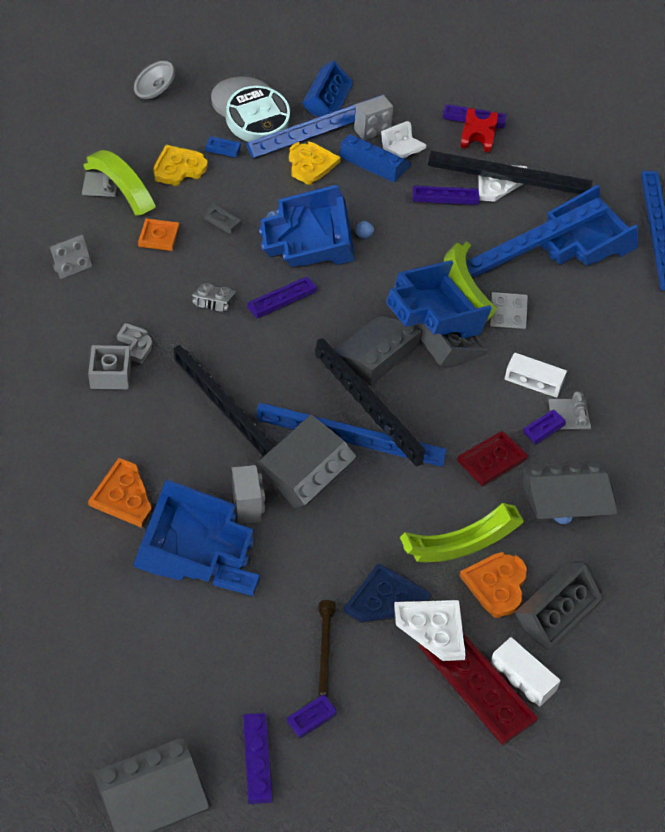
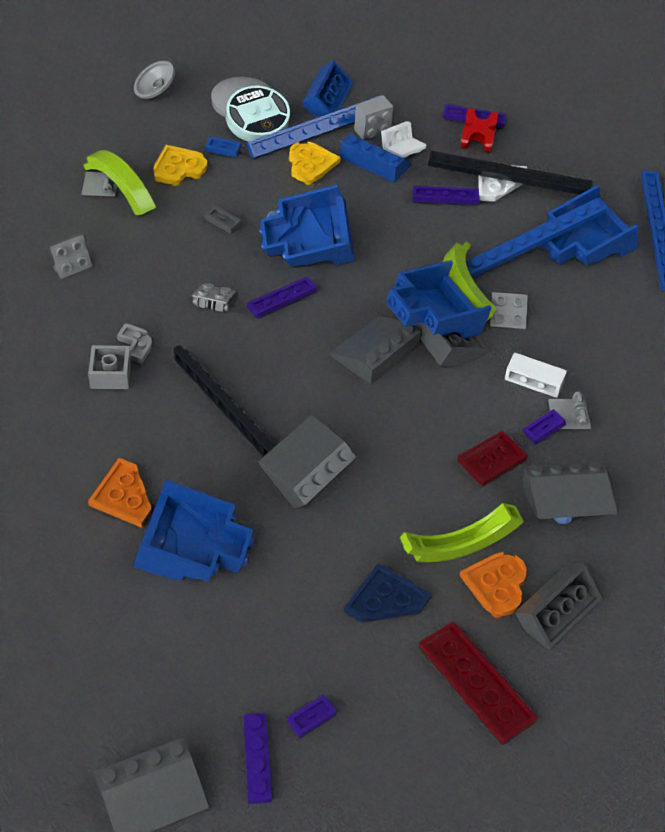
(158, 234): orange plate -> none
(236, 580): blue plate -> none
(247, 494): light grey brick -> none
(326, 610): dark brown piece -> none
(350, 434): blue plate -> none
(364, 230): medium blue piece -> none
(370, 402): black plate -> none
(434, 626): white plate -> none
(525, 672): white brick -> none

